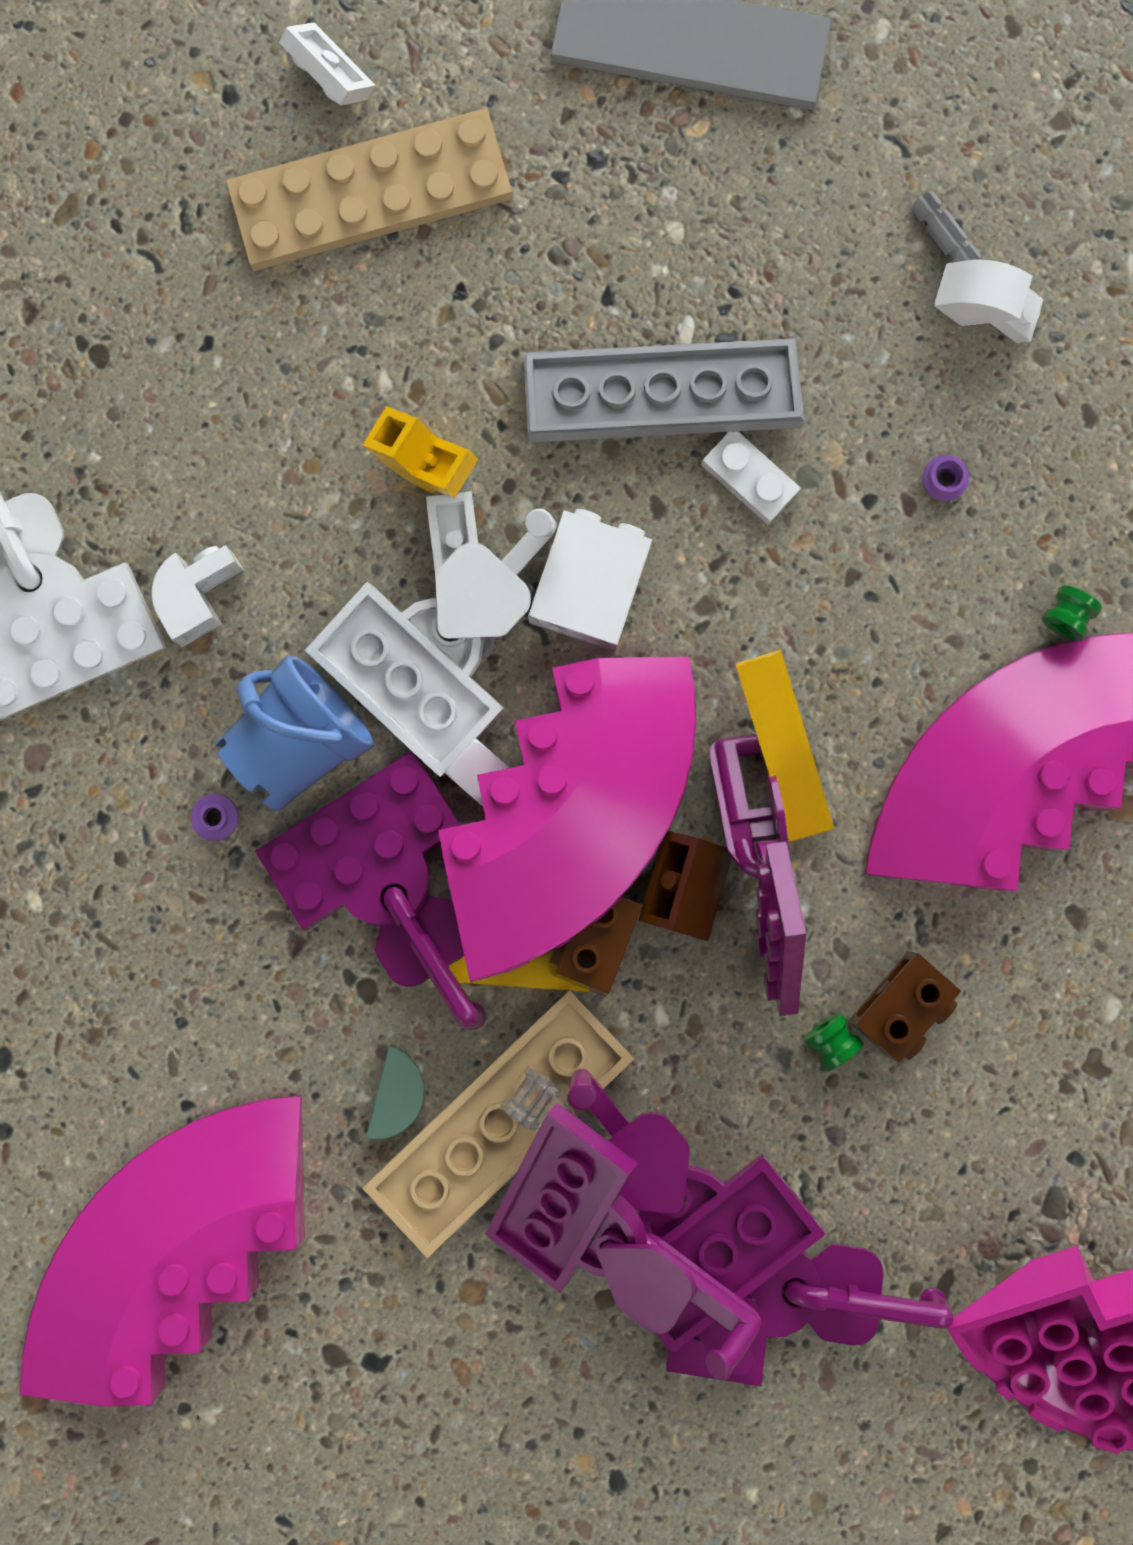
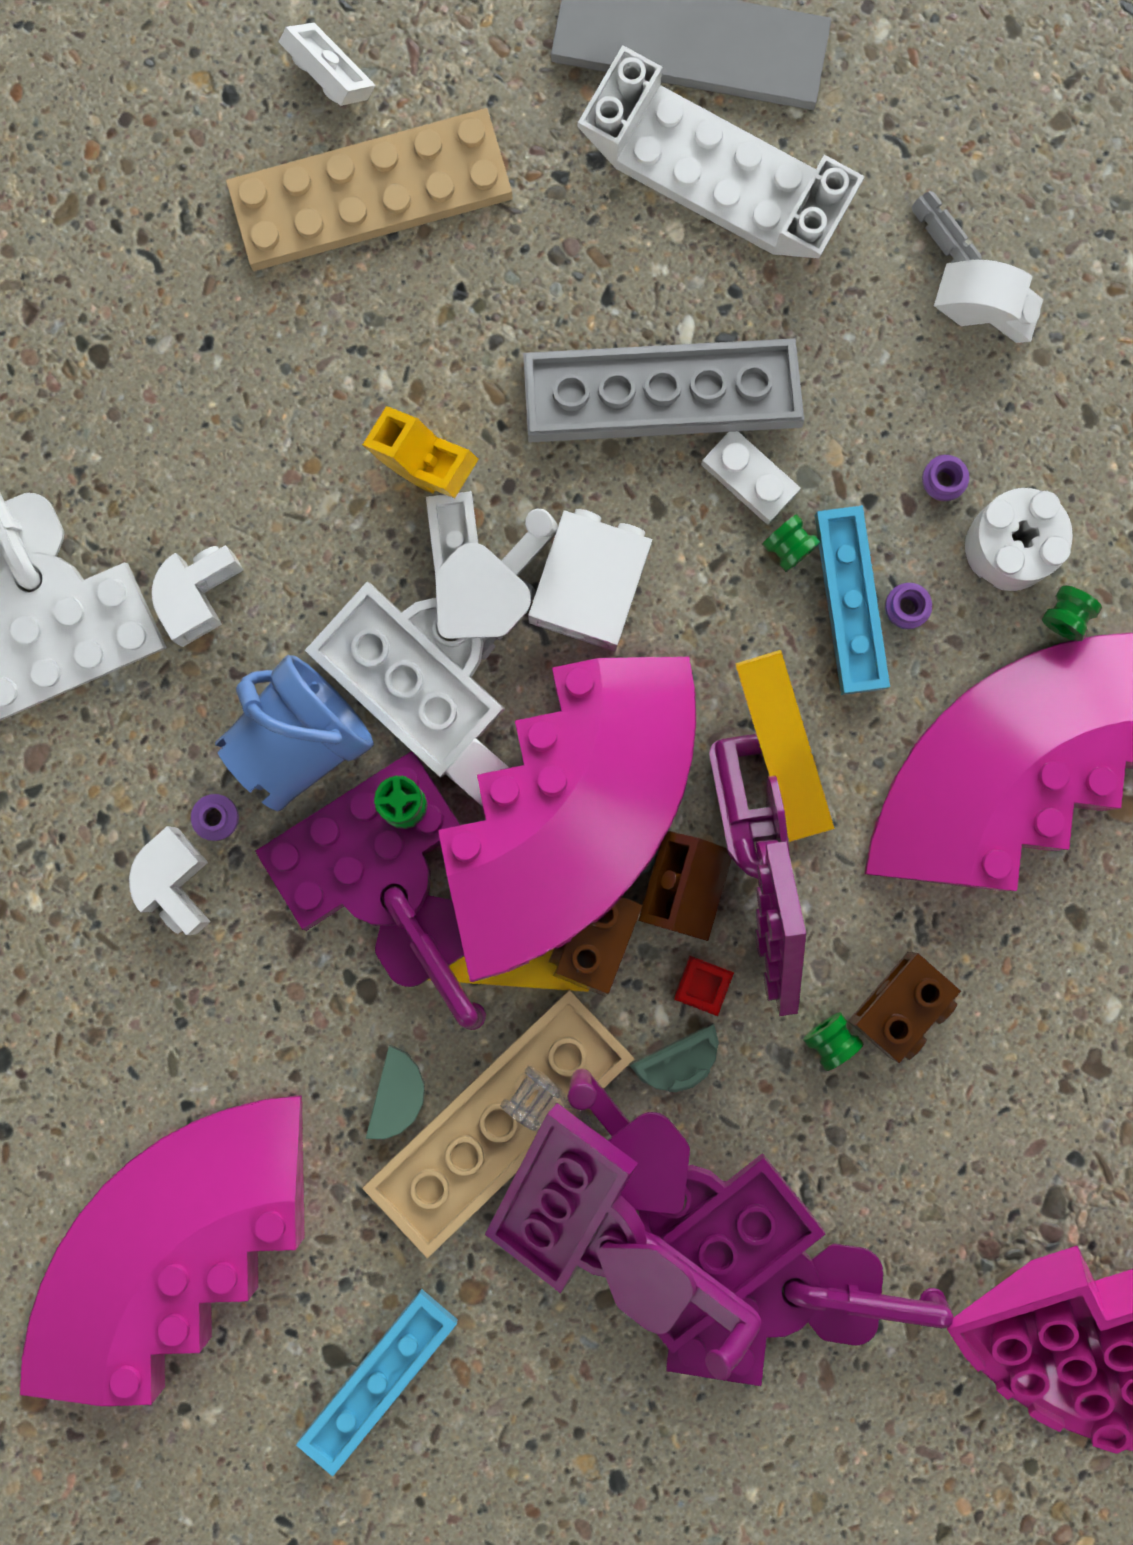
(158, 877): none -> white brick
(377, 1382): none -> medium azure plate
(399, 792): none -> green wheel
(681, 1062): none -> sand green tile
(703, 985): none -> red tile
(714, 163): none -> white slope
(791, 543): none -> green wheel
(852, 600): none -> medium azure plate
(918, 596): none -> medium lavender plate
(1035, 519): none -> white brick

